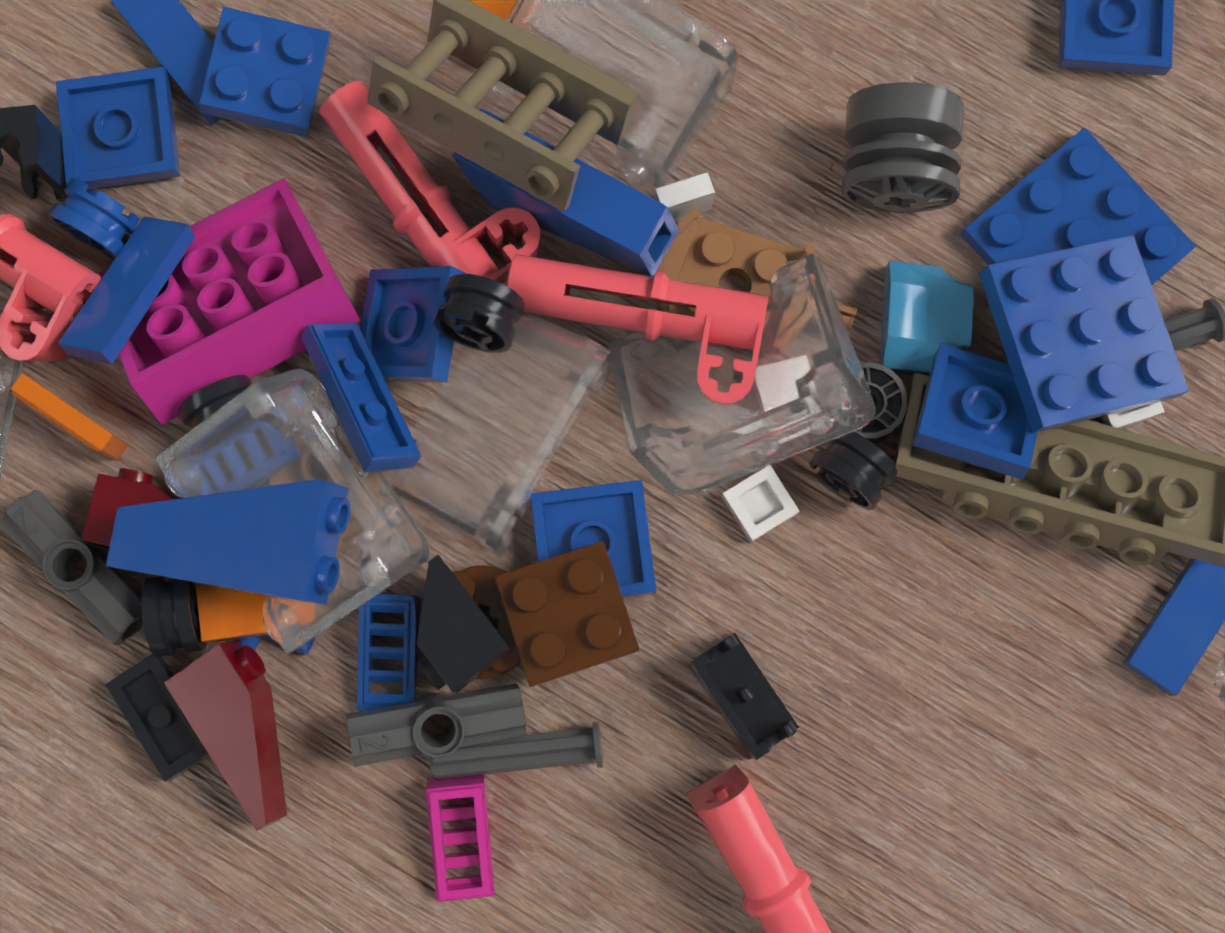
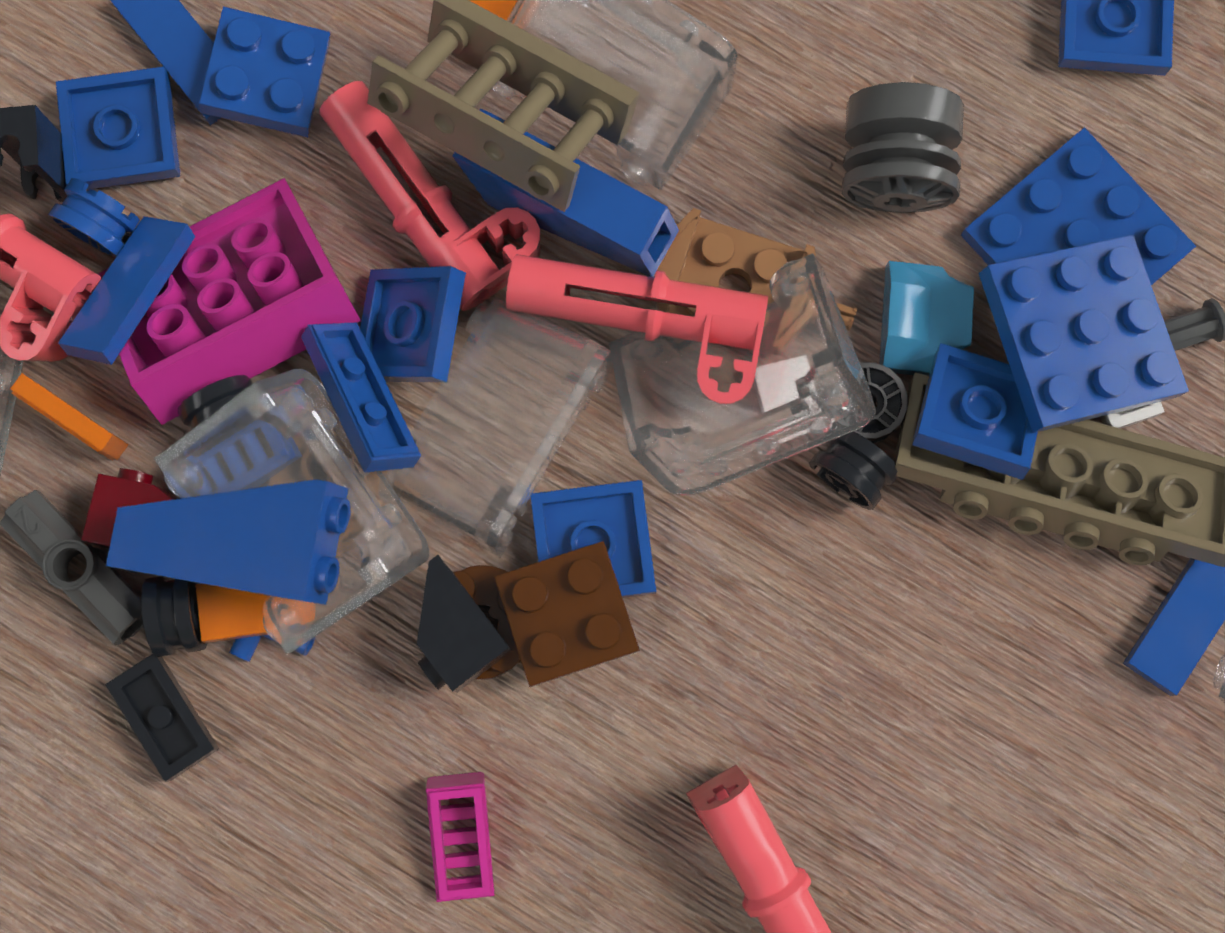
(235, 721): dark red slope -> none
(387, 603): blue slope -> none
(397, 731): dark grey piece -> none
(479, 313): black wheel -> none
(523, 753): dark grey axle -> none
(687, 194): white tile -> none
(743, 696): black hinge -> none
(760, 503): white tile -> none

